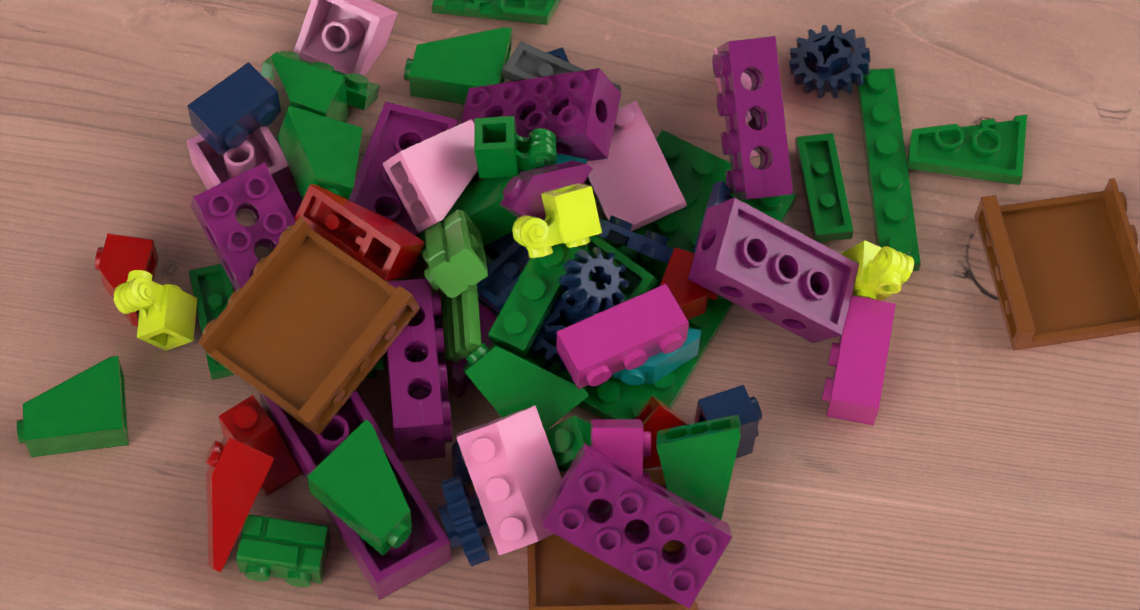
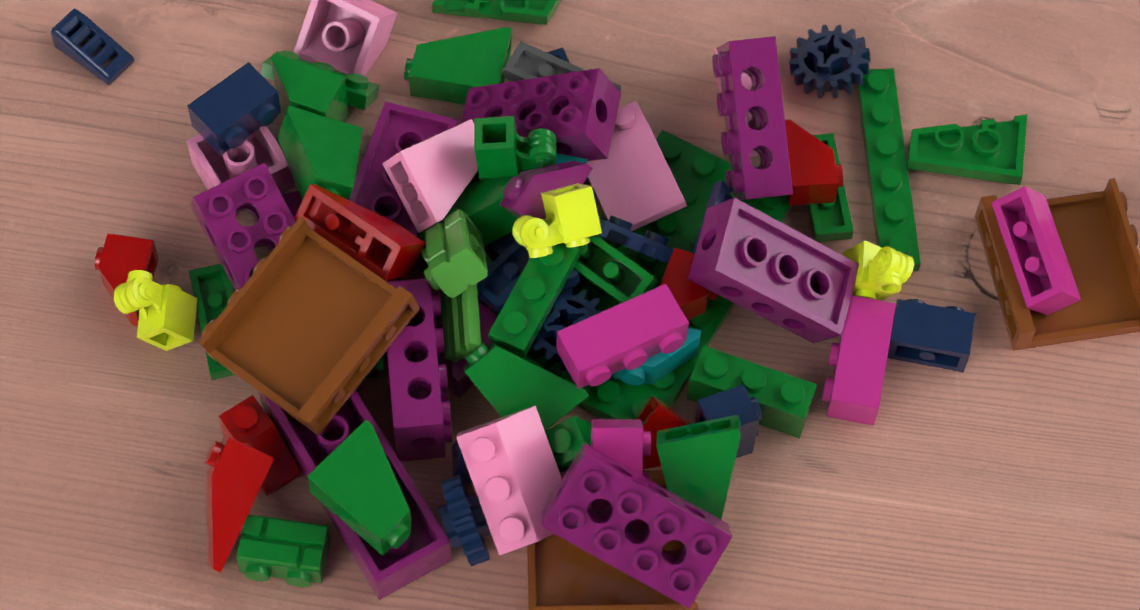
(74, 31): none -> dark blue slope
(78, 413): green slope -> none
(602, 272): dark blue gear -> none
(782, 397): none -> green brick
(812, 168): none -> red slope
(931, 335): none -> dark blue brick
(1036, 251): none -> dark pink brick

